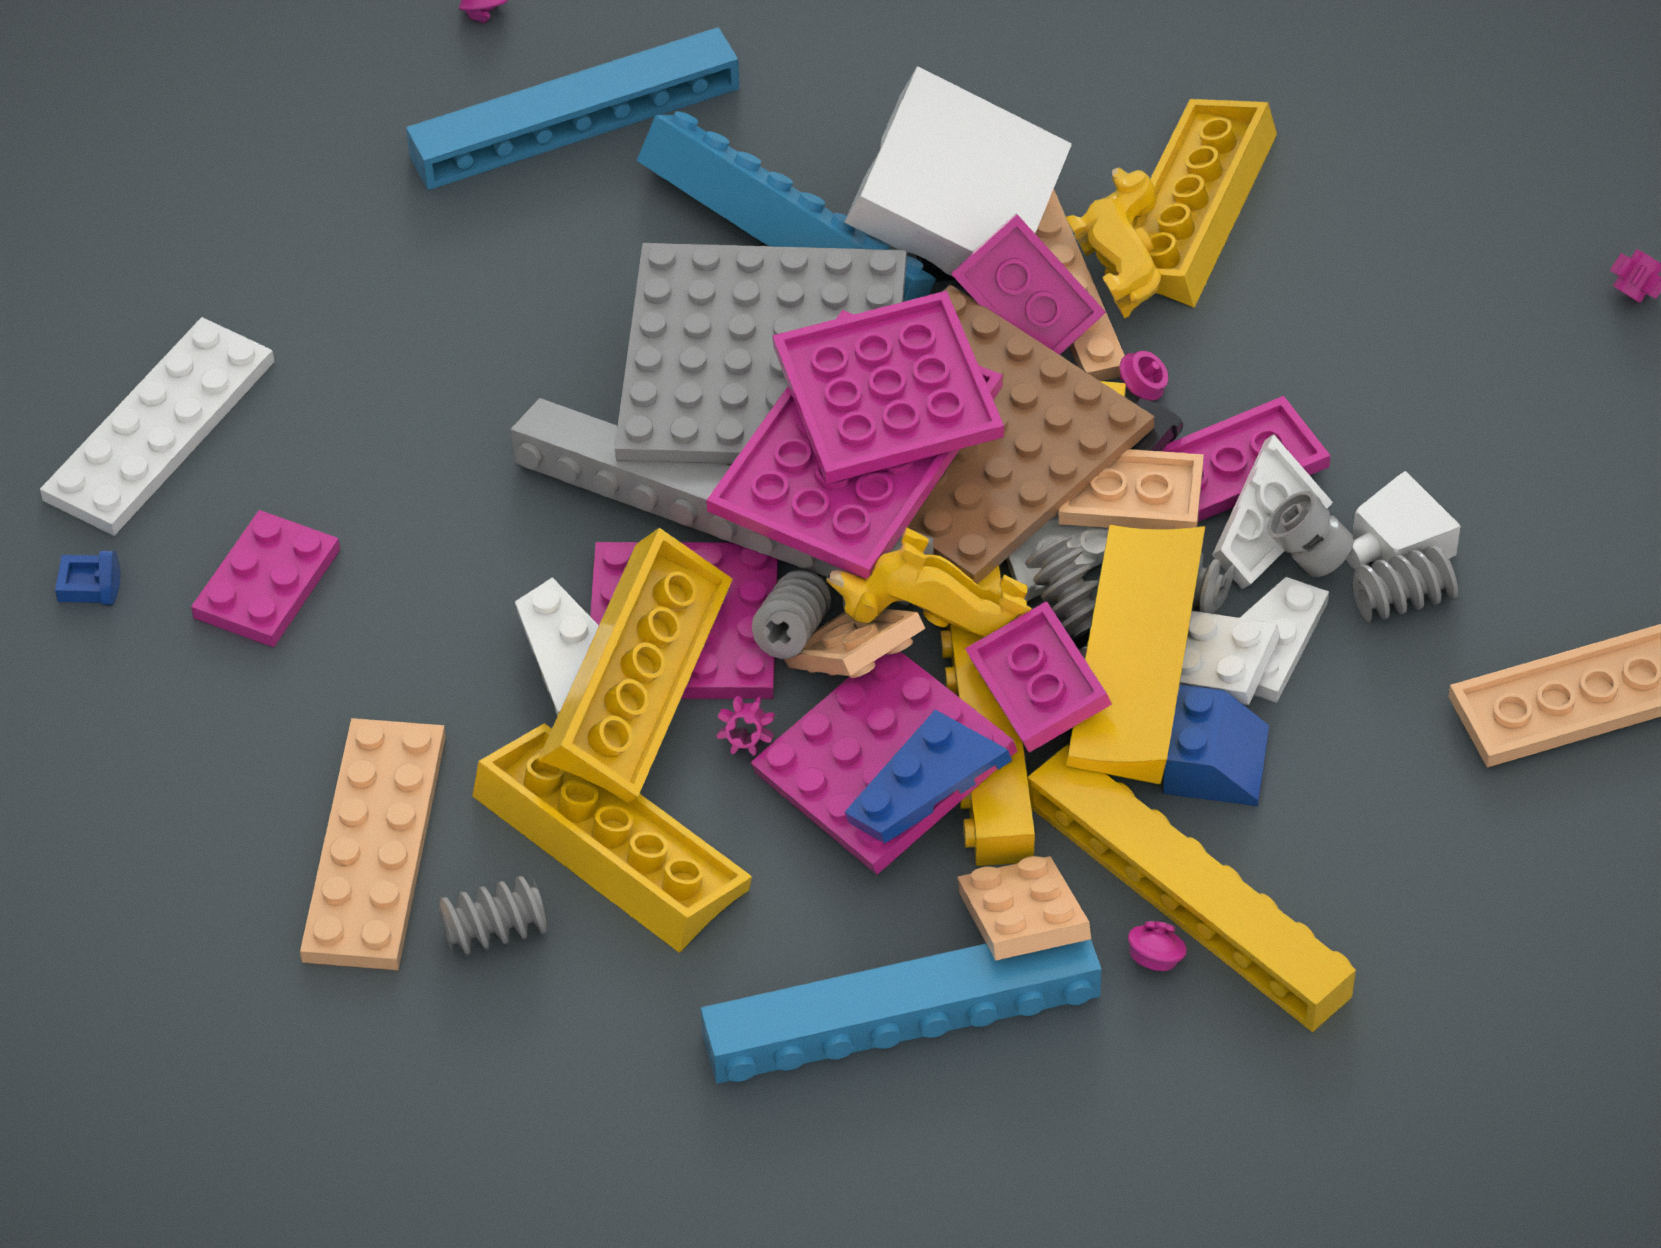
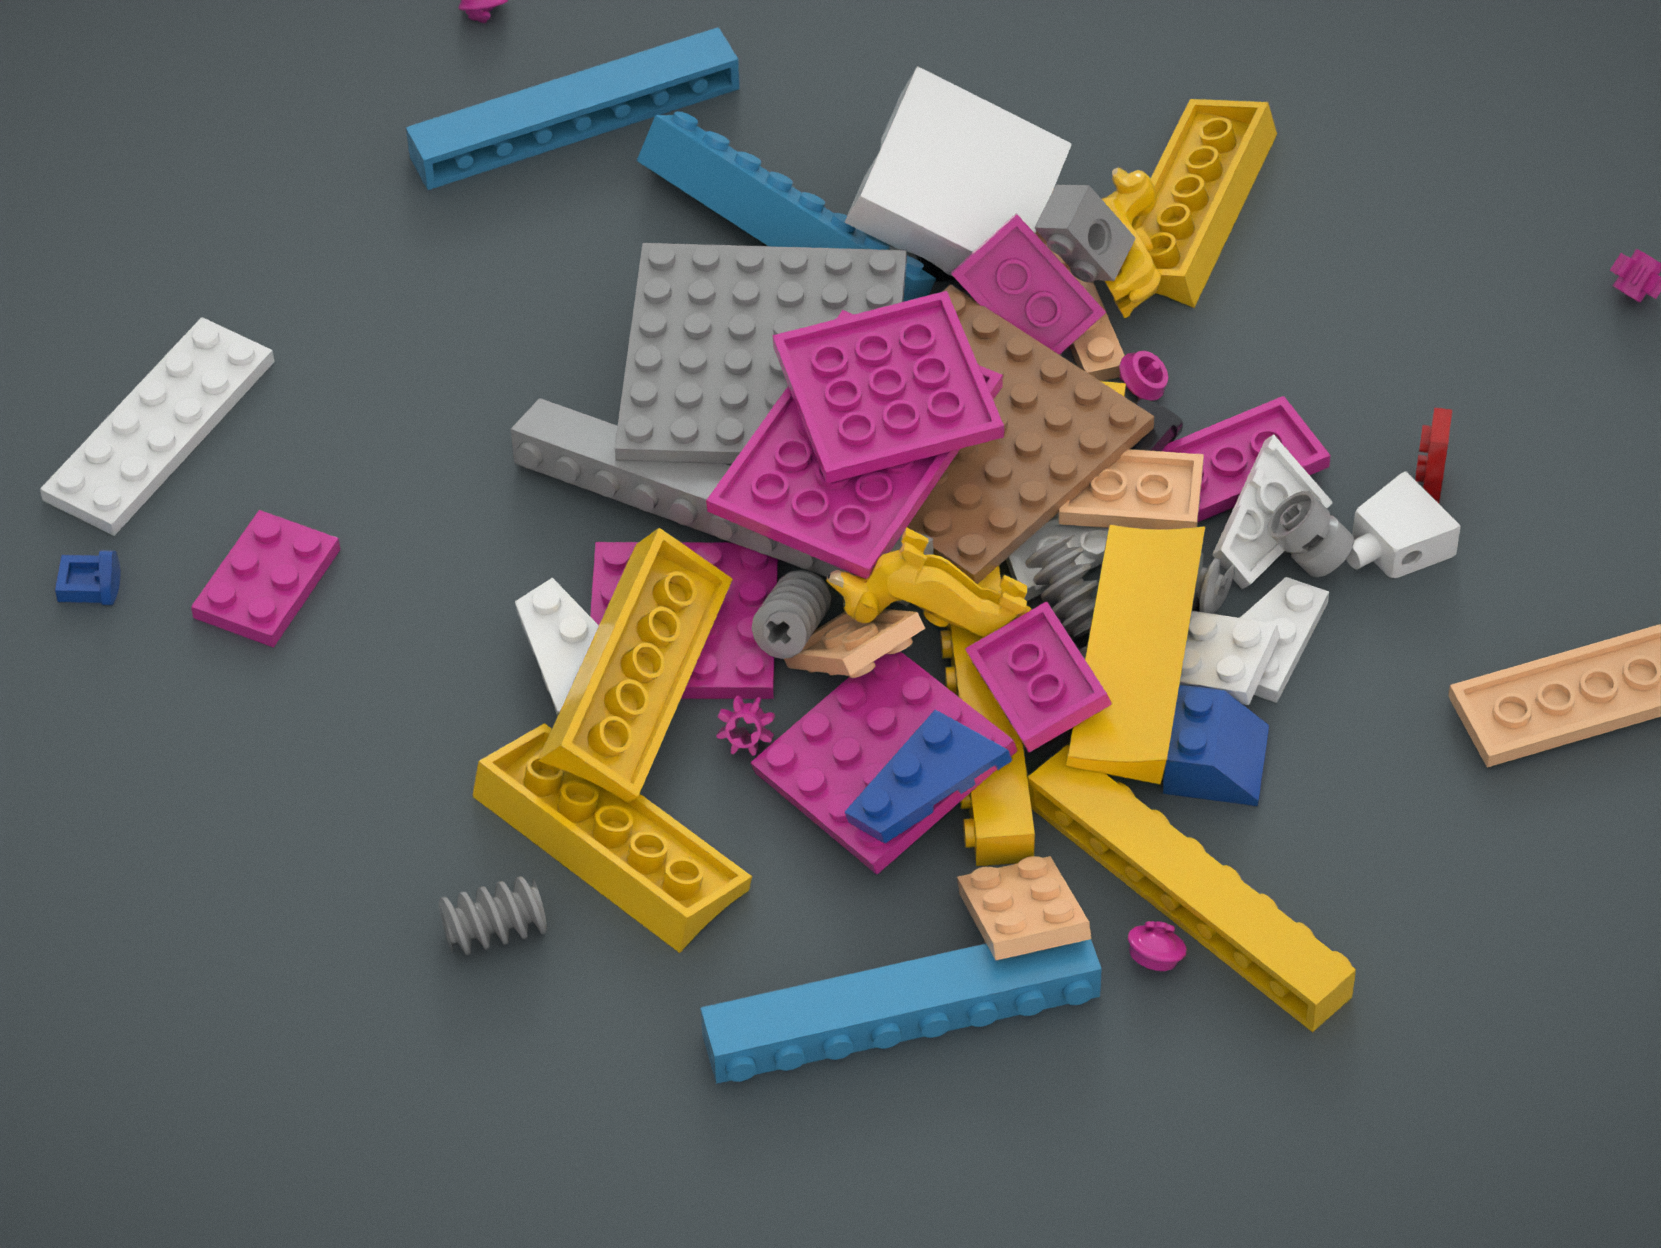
(373, 844): light nougat plate -> none
(1084, 233): none -> light grey brick
(1403, 580): light grey piece -> none
(1434, 442): none -> red plate

